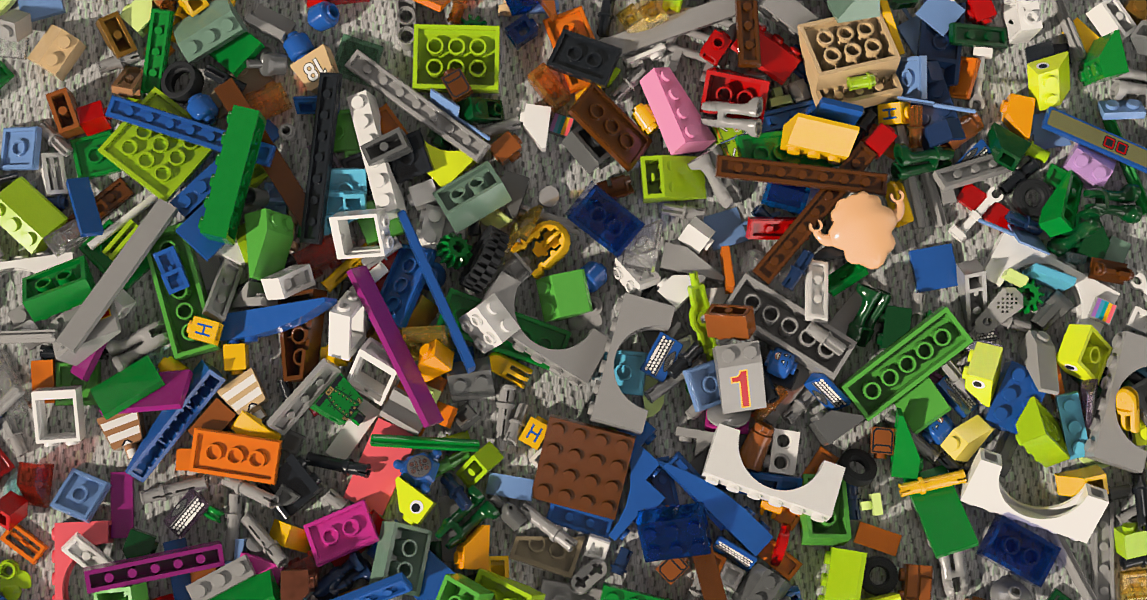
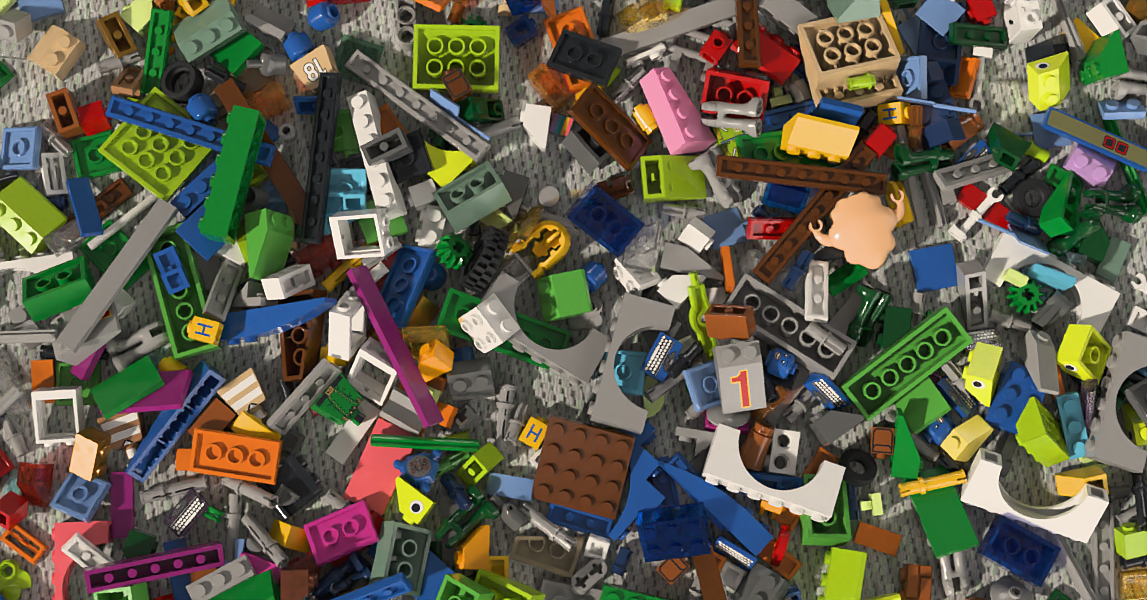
(90, 453): none -> brick
(118, 238): lime tile -> none
(236, 358): yellow brick -> none
(346, 466): black pin -> none
(436, 291): blue tile -> none
(502, 366): yellow arm -> none
(506, 148): dark orange brick -> none
(891, 576): black tyre -> none
(995, 314): light grey piece -> none
(1018, 114): light orange slope -> none
(1102, 311): tile -> none
(1109, 271): reddish brown hinge -> none
(1128, 409): yellow arm -> none

